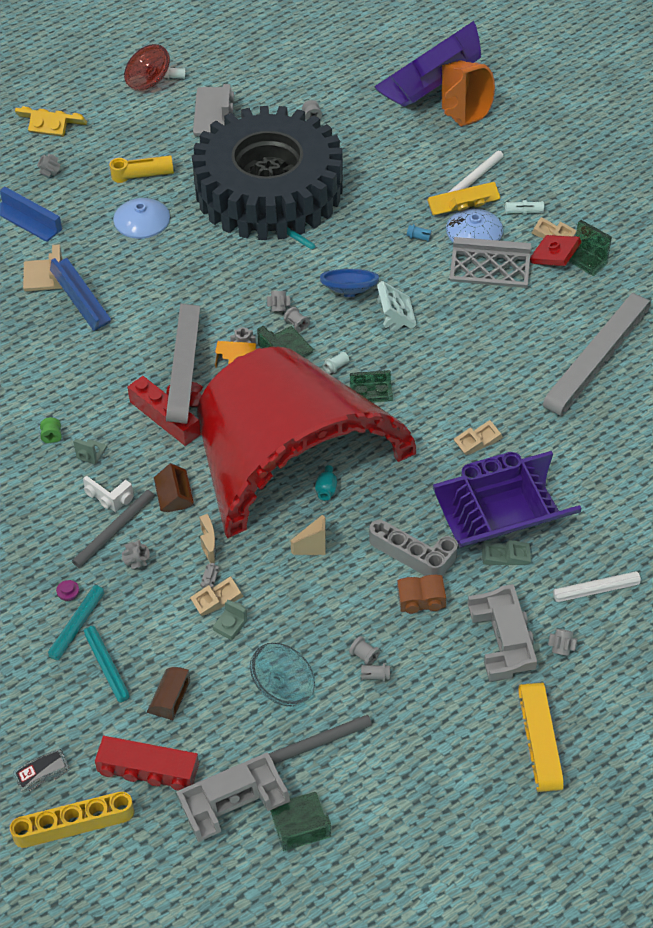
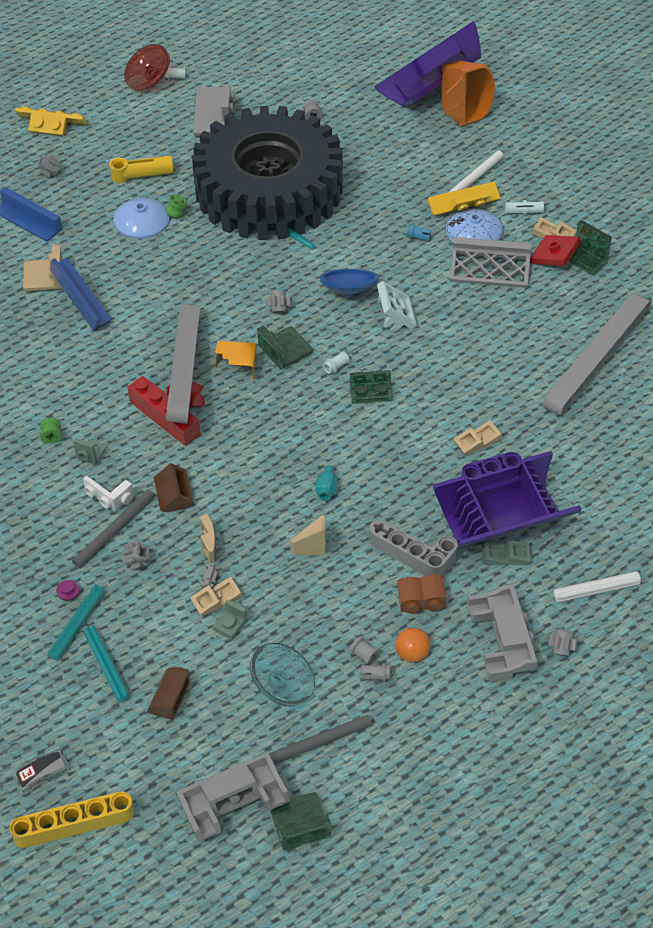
(146, 763): red brick -> none
(176, 206): none -> bright green wheel
(243, 335): light grey gear -> none
(274, 409): red cone -> none
(296, 319): light grey bush -> none
(413, 645): none -> orange hair
(541, 735): yellow beam -> none

